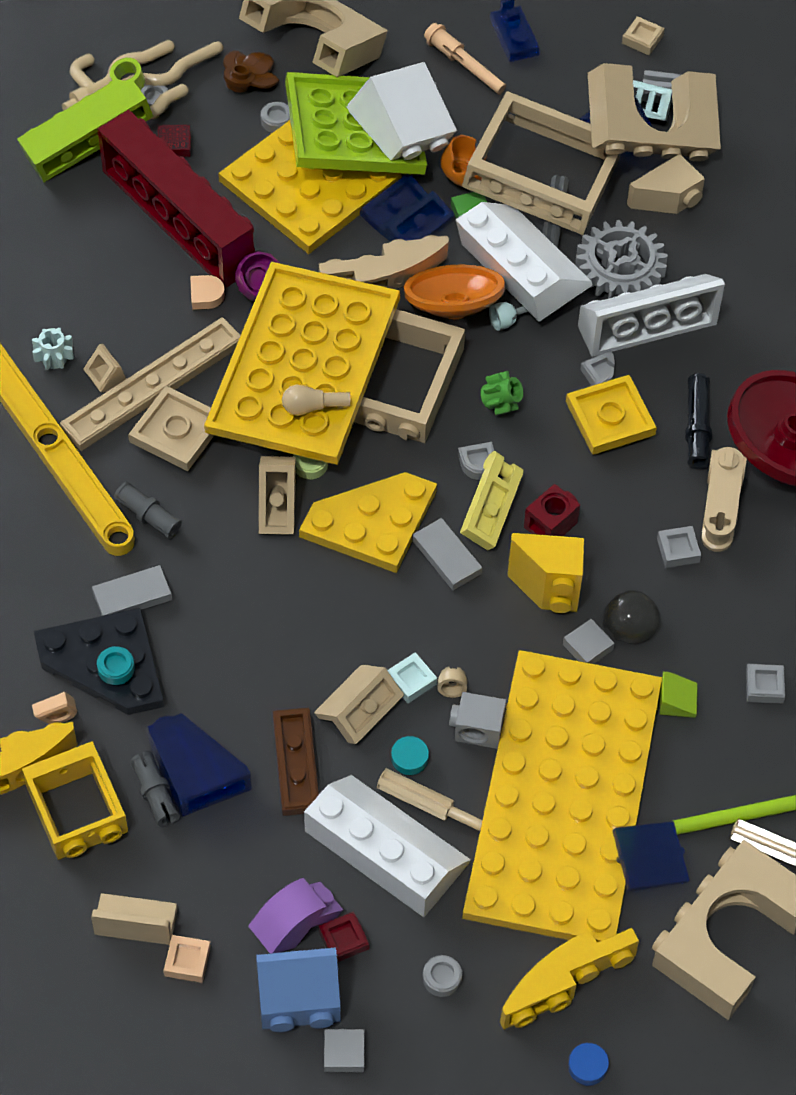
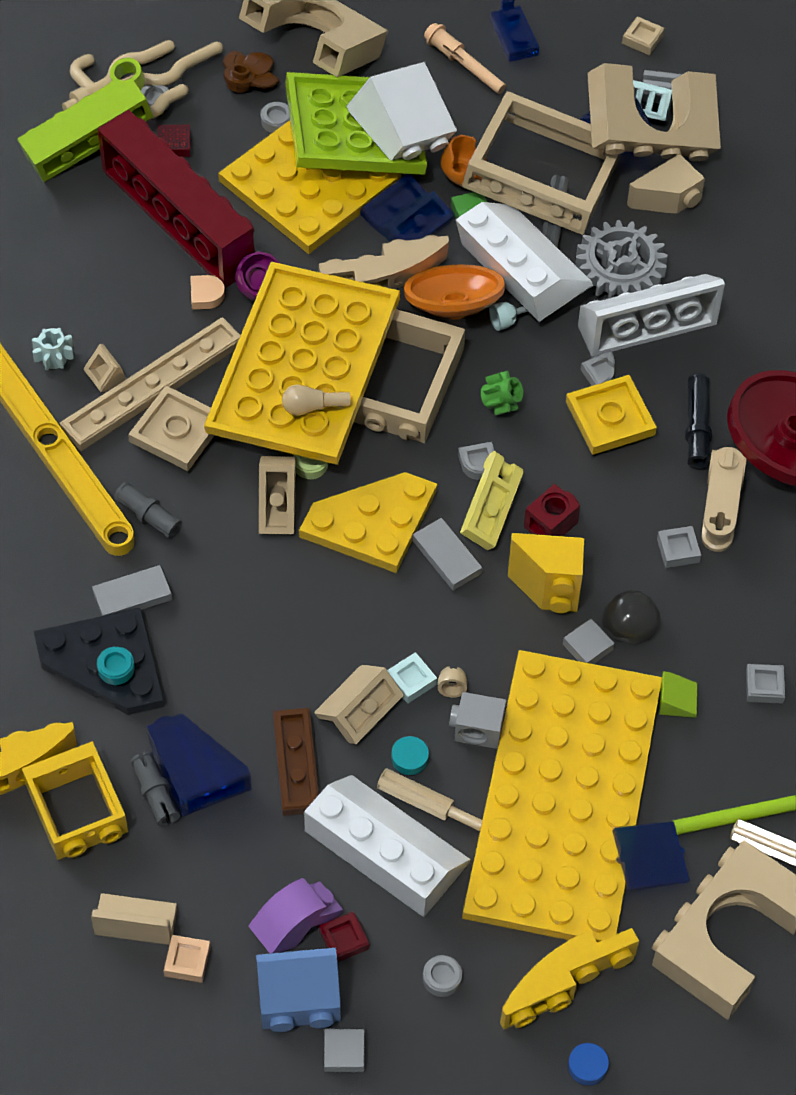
(55, 709): light nougat tile -> none

